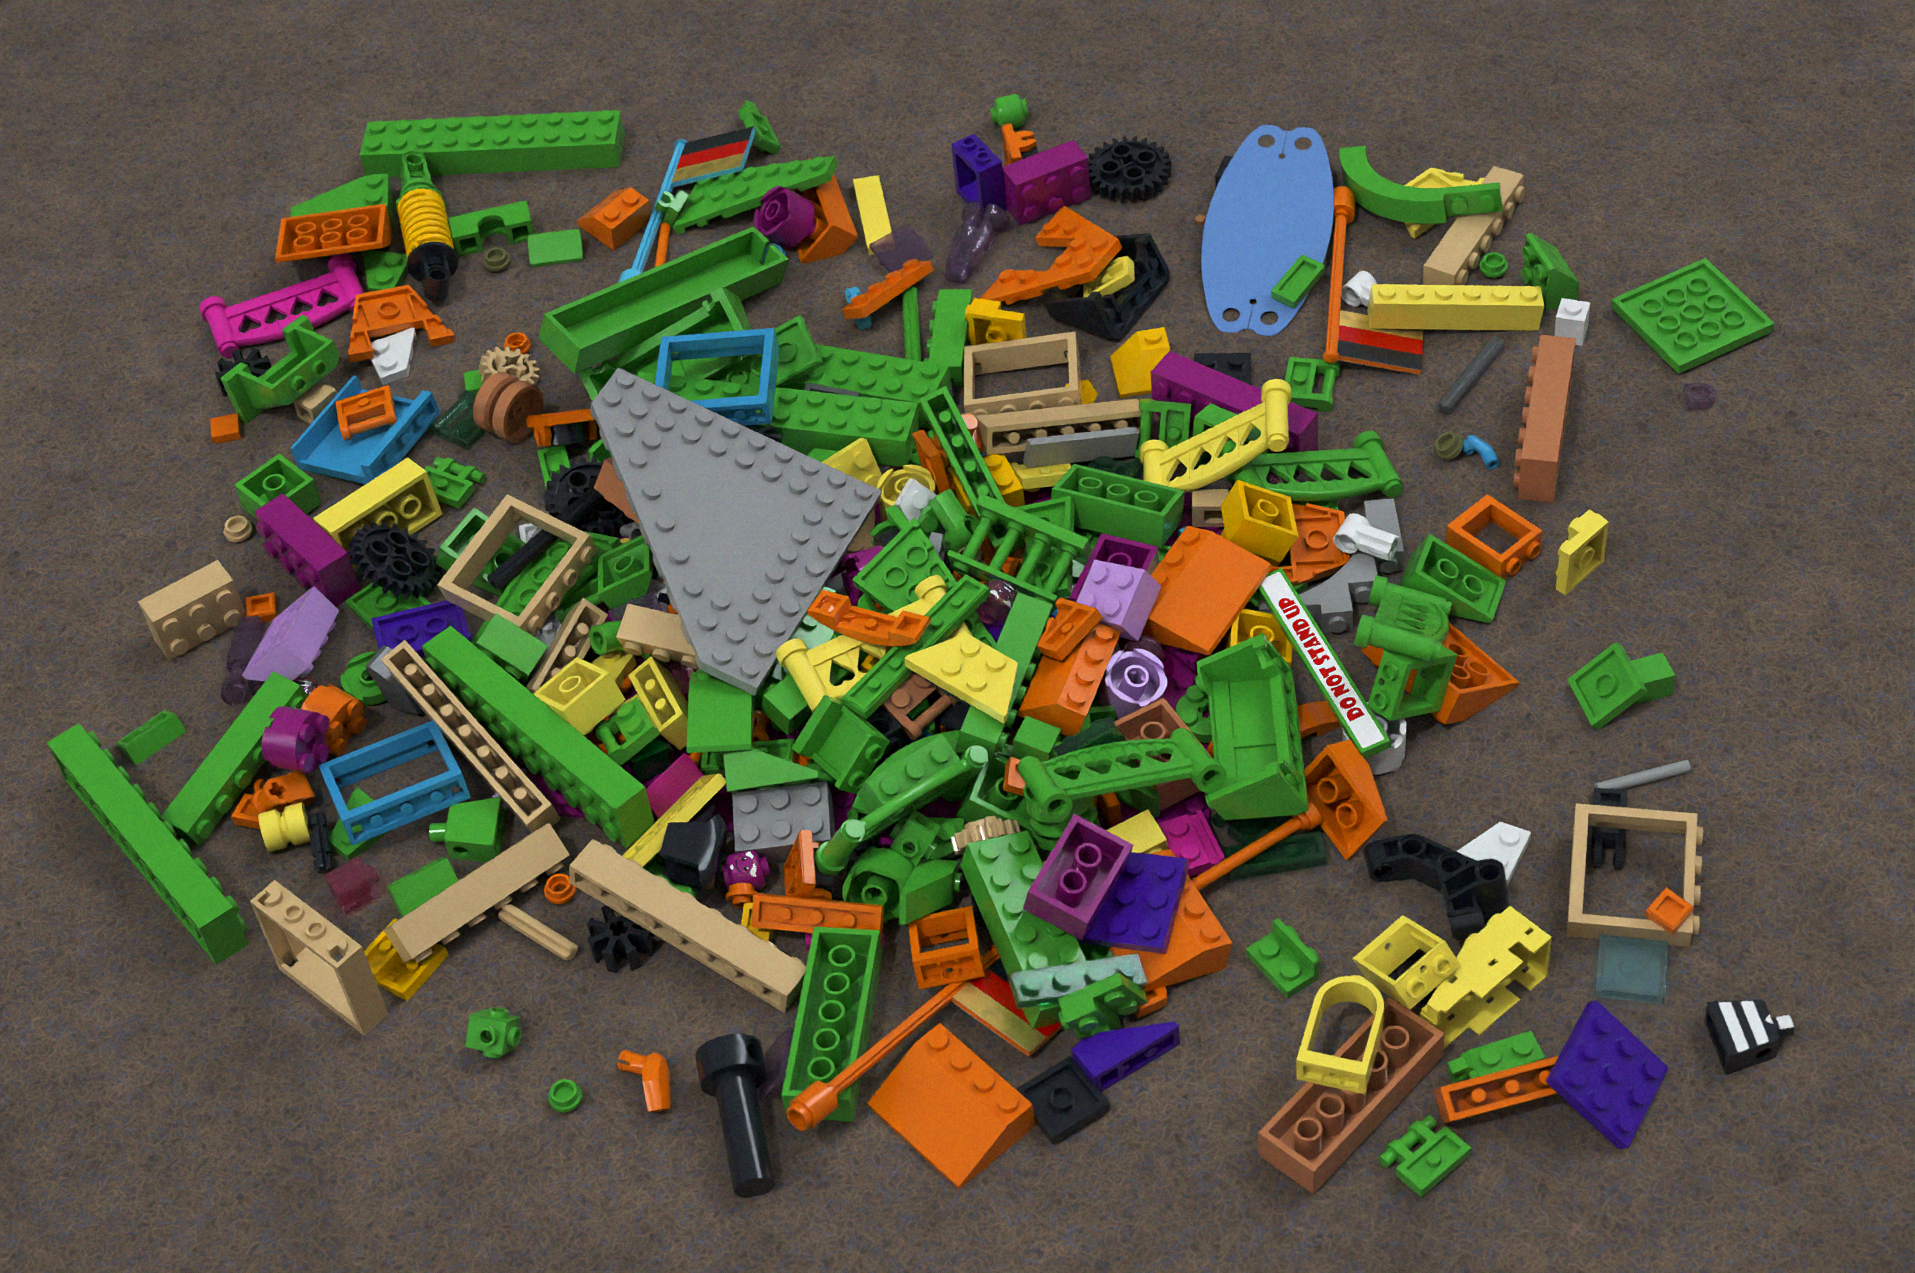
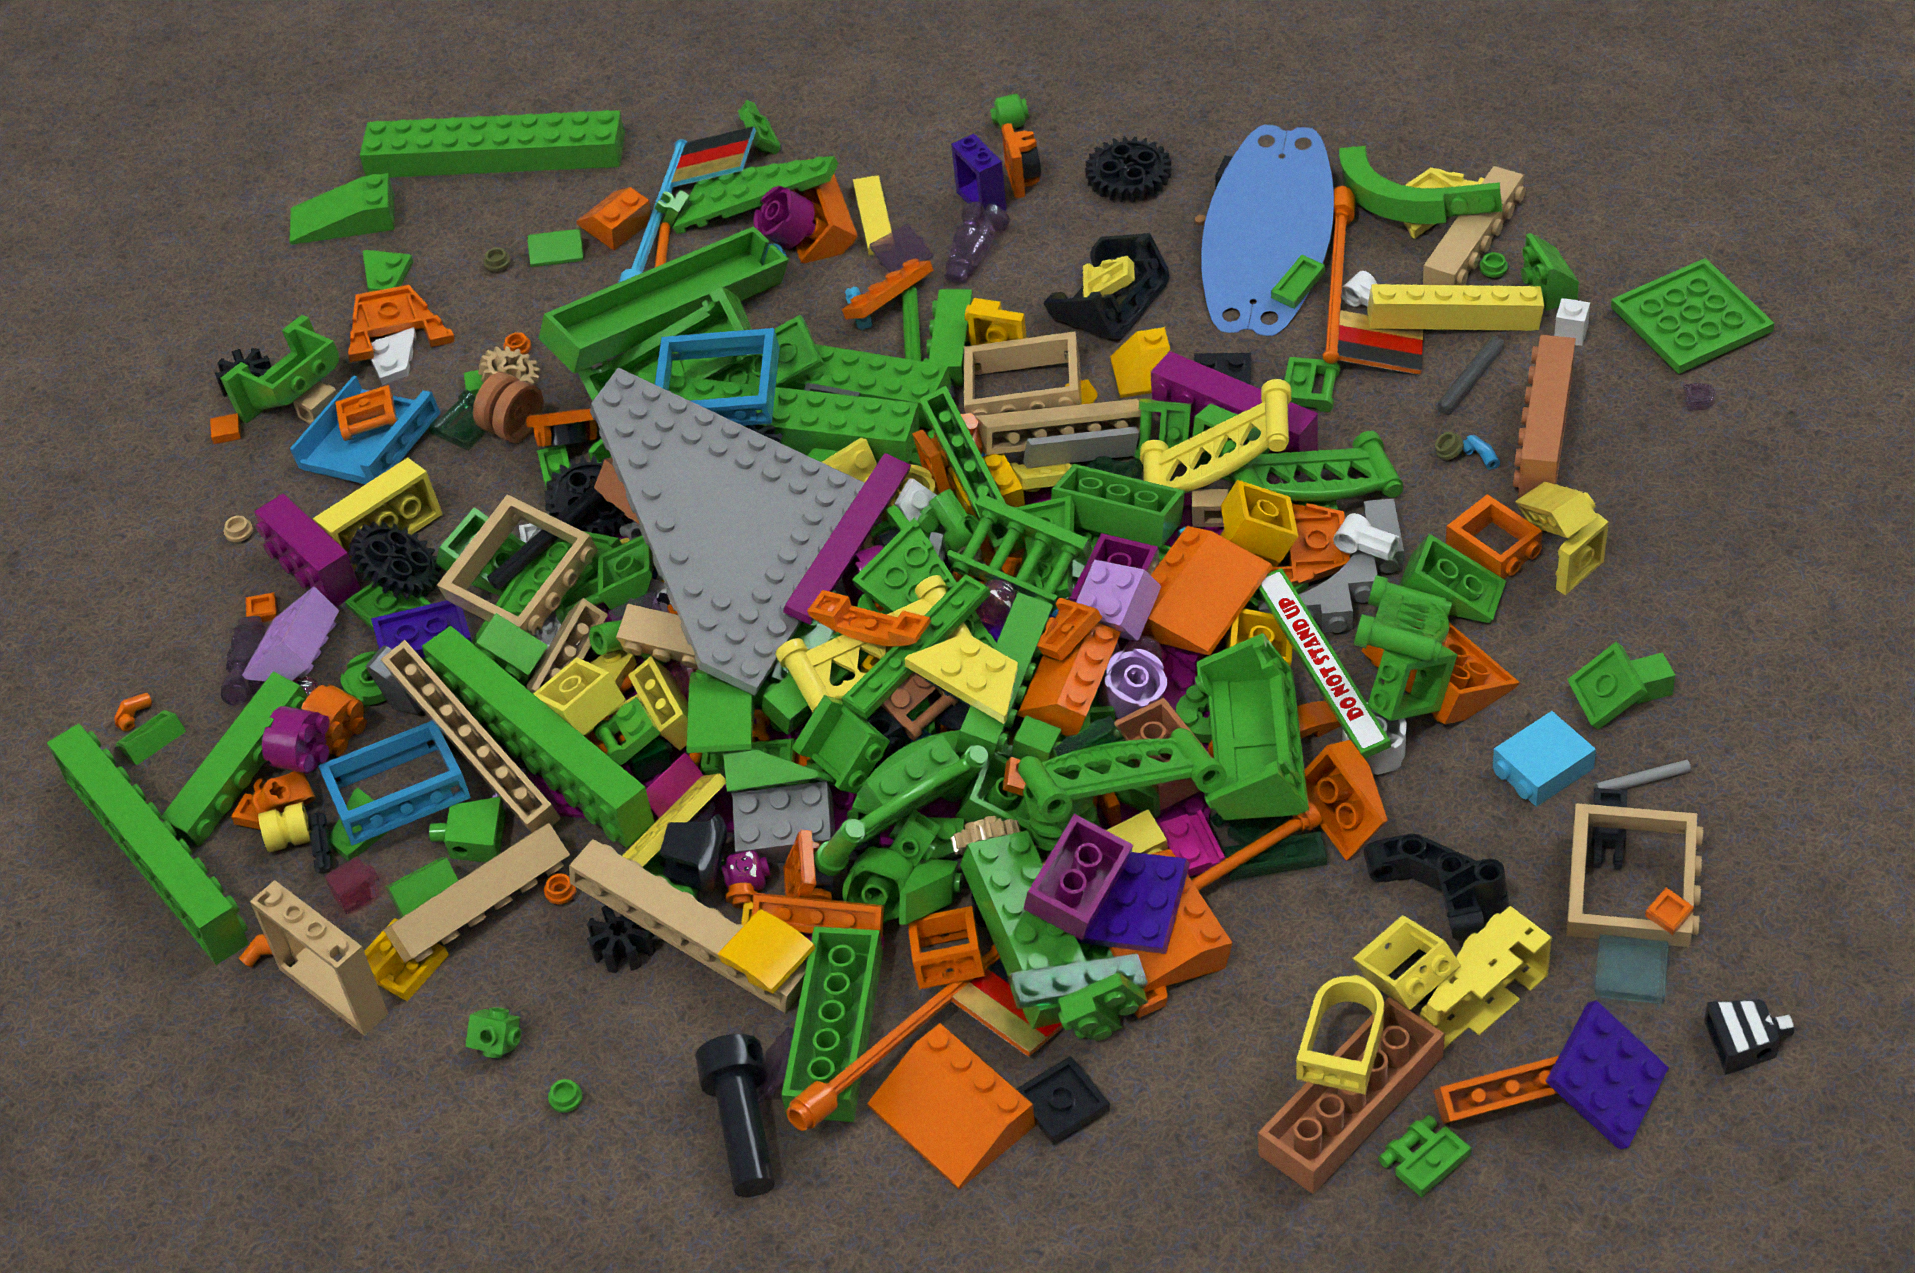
(125, 714): none -> orange arm
(193, 610): tan brick -> none
(227, 321): dark pink piece -> none
(258, 947): none -> orange arm
(272, 480): bright green brick -> none
(333, 233): orange slope -> none
(425, 228): piece -> none
(450, 488): bright green plate -> none
(473, 228): bright green arch -> none
(538, 932): tan axle -> none
(655, 1077): orange arm -> none
(766, 951): none -> yellow slope
(848, 536): none -> magenta tile
(1046, 182): magenta brick -> none
(1084, 259): orange wing -> none
(1120, 1052): dark purple slope -> none
(1285, 959): bright green bracket -> none
(1495, 1057): bright green hinge -> none
(1501, 843): white wing -> none
(1543, 758): none -> medium azure brick
(1557, 509): none -> light yellow brick

